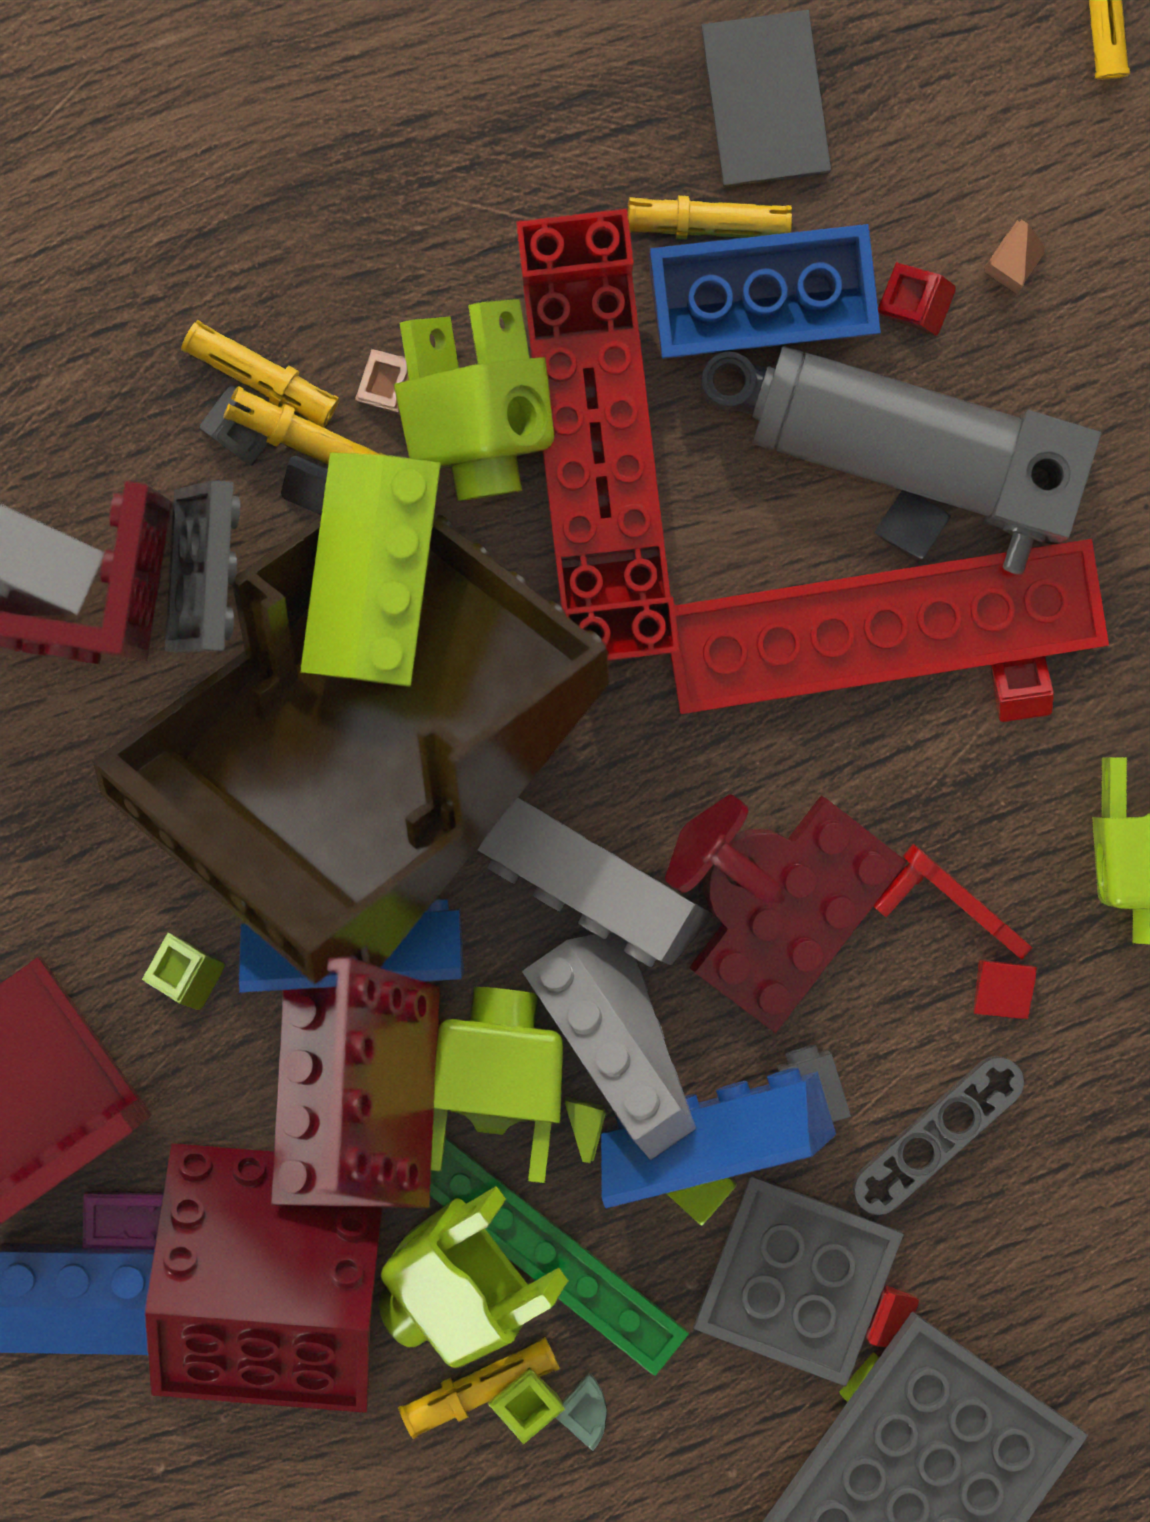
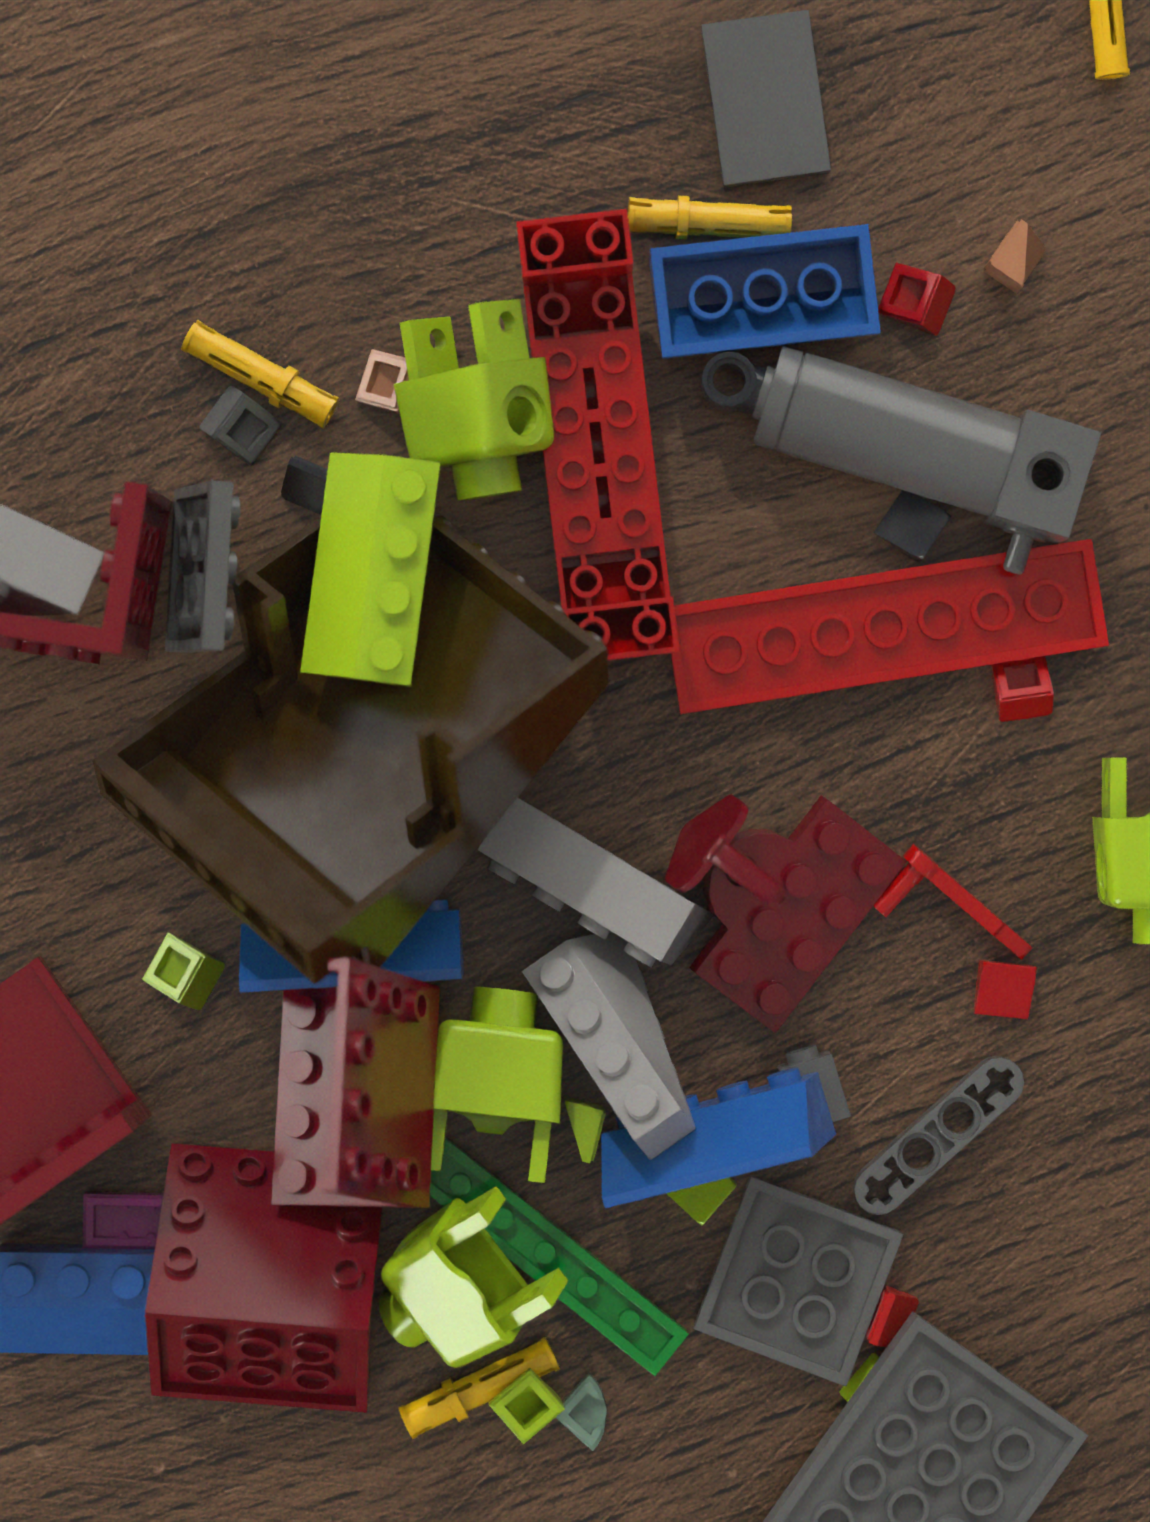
(285, 427): yellow pin -> none

